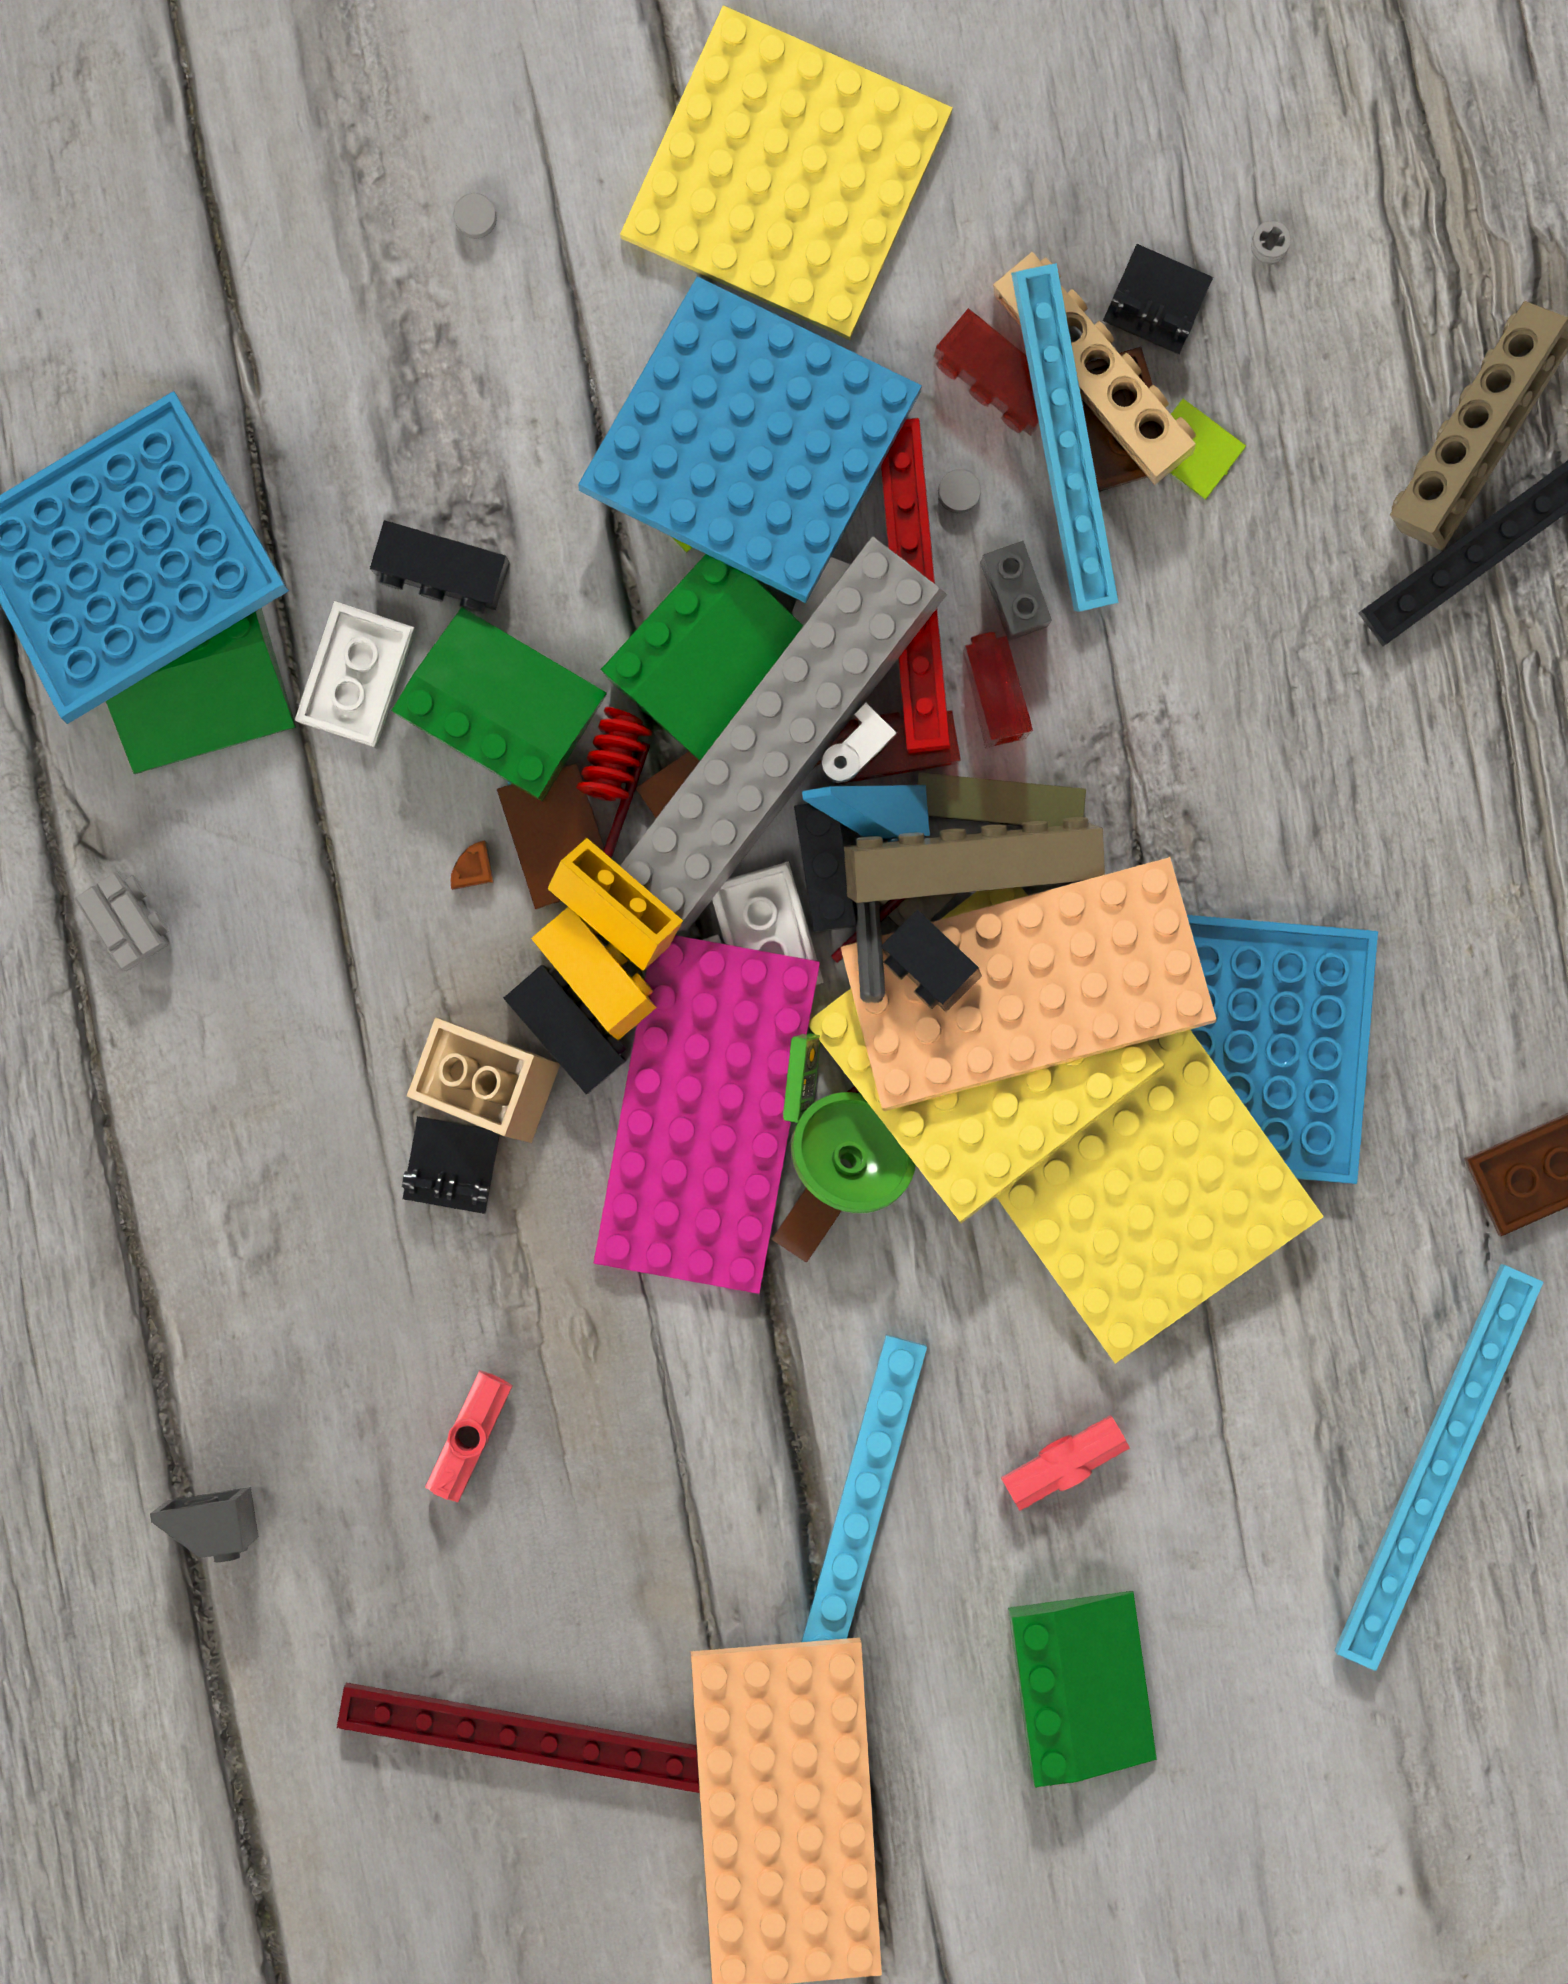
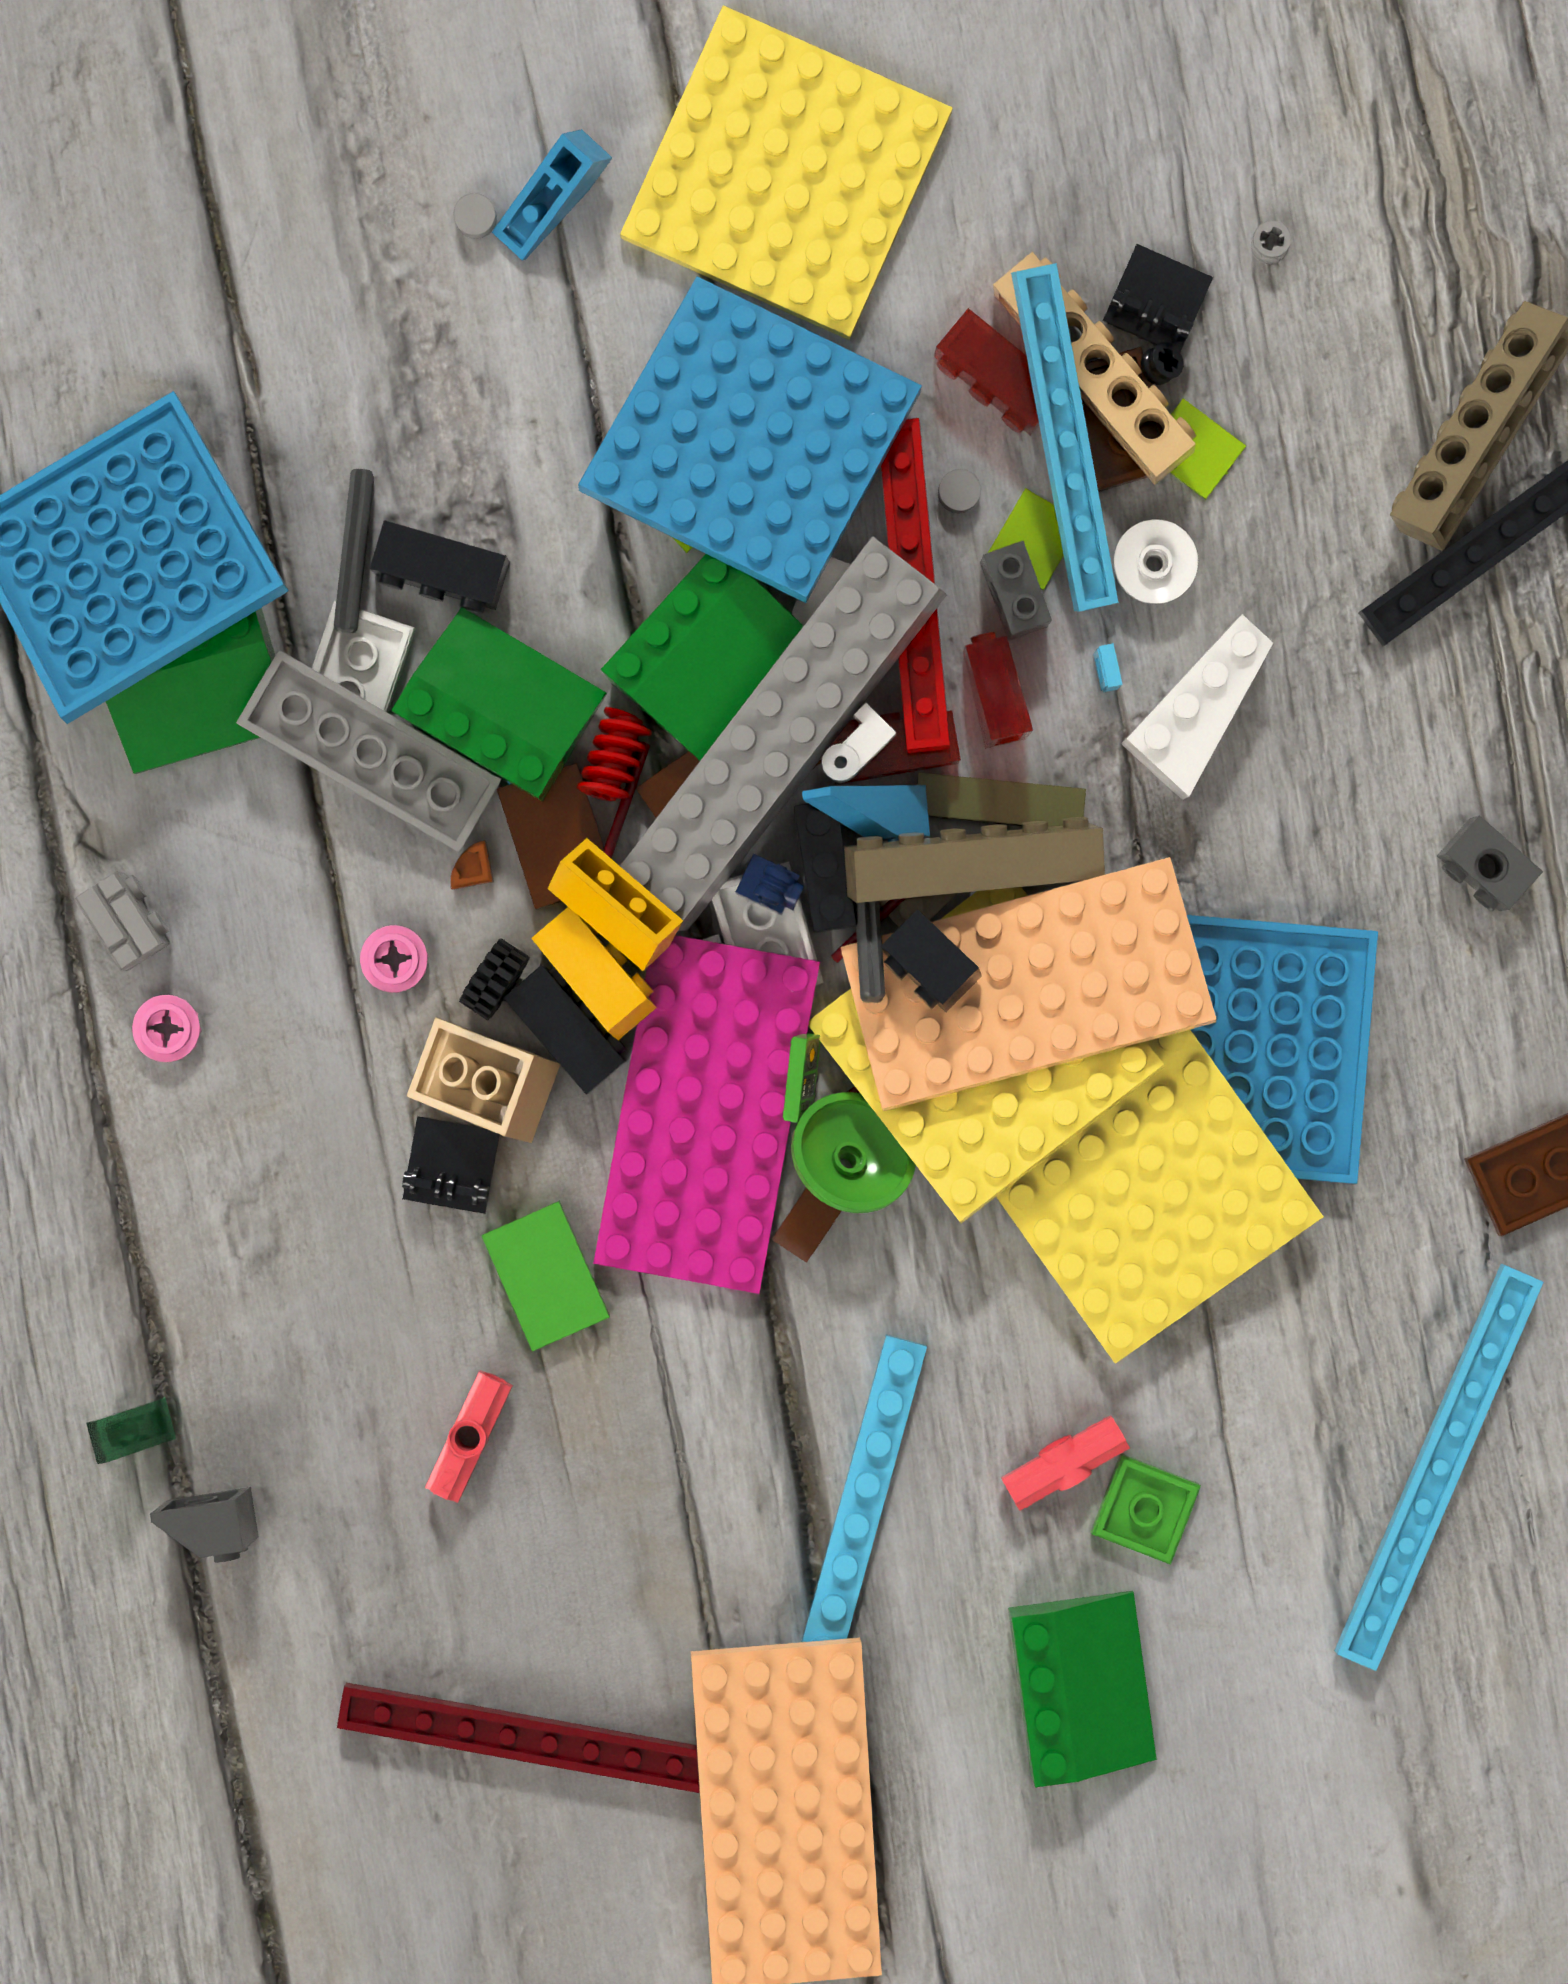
(131, 1430): none -> clear green tile
(152, 1042): none -> bright pink gear
(353, 551): none -> dark grey axle
(368, 751): none -> light grey plate
(379, 945): none -> bright pink gear
(494, 979): none -> black tyre
(545, 1276): none -> bright green tile
(552, 192): none -> dark azure slope
(770, 885): none -> dark blue brick
(1035, 524): none -> lime window
(1107, 668): none -> medium azure tile
(1145, 1509): none -> bright green tile
(1169, 357): none -> black bush
(1170, 546): none -> white dish
(1192, 717): none -> white wedge
(1512, 873): none -> dark grey brick

